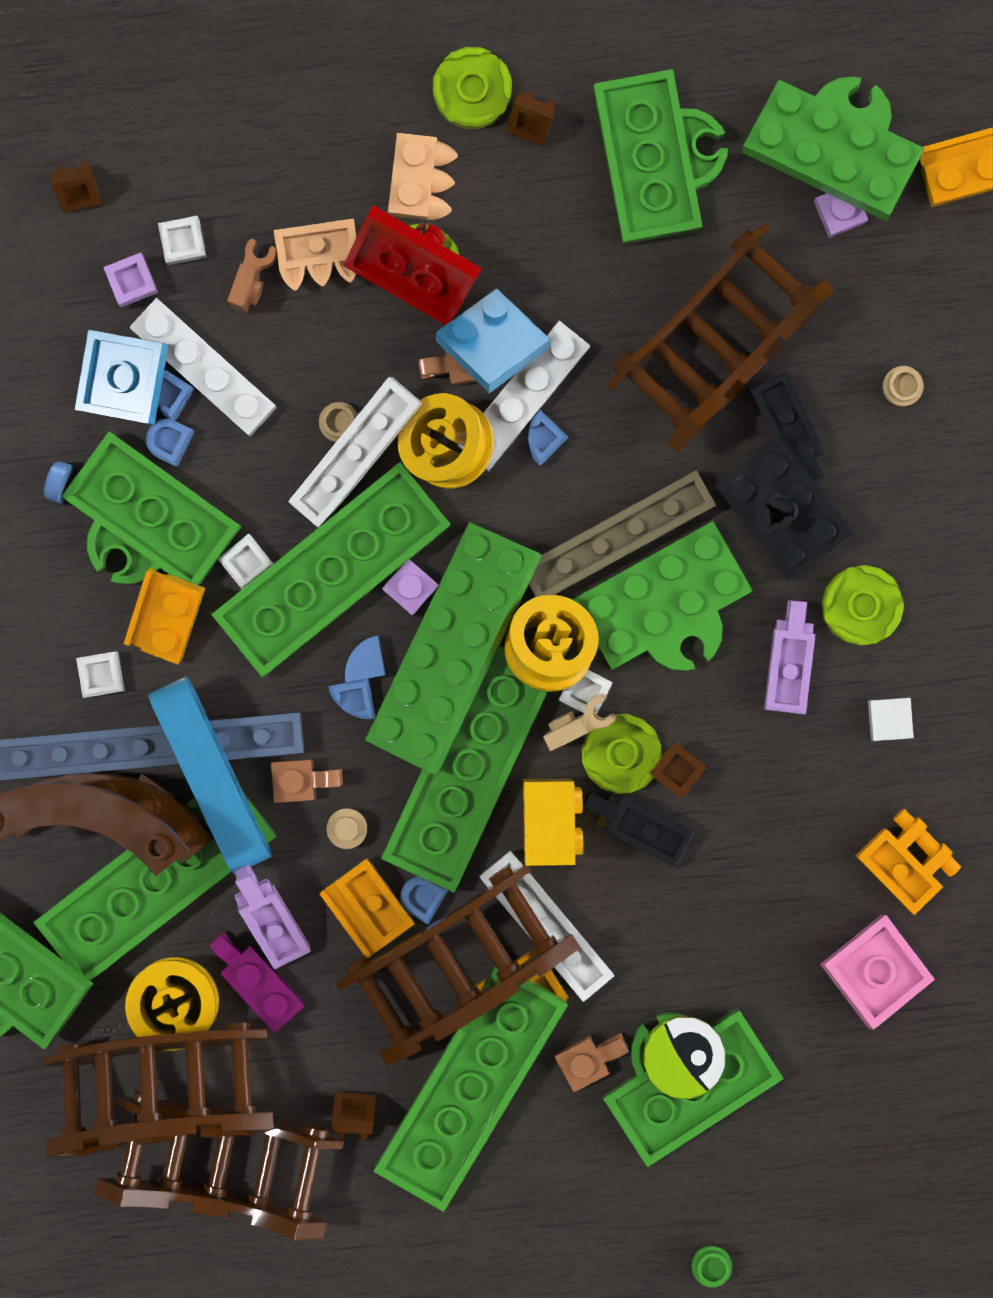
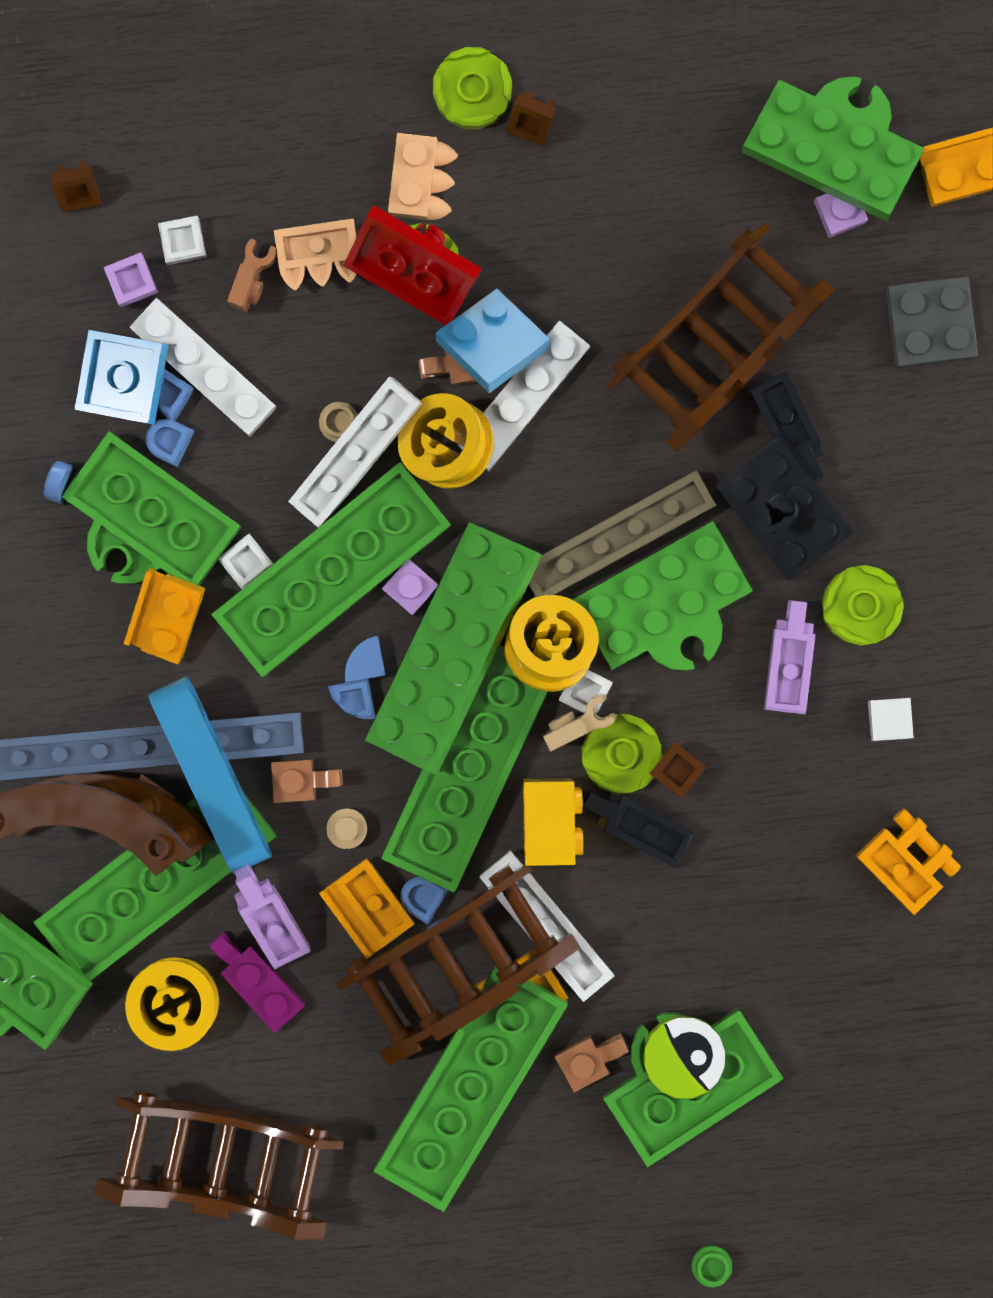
(100, 674): white tile -> none
(150, 1124): reddish brown fence -> none
(353, 1114): reddish brown tile -> none
(544, 437): medium blue tile -> none
(655, 155): bright green plate -> none
(877, 972): bright pink plate -> none
(903, 386): tan plate -> none
(931, 322): none -> dark grey plate

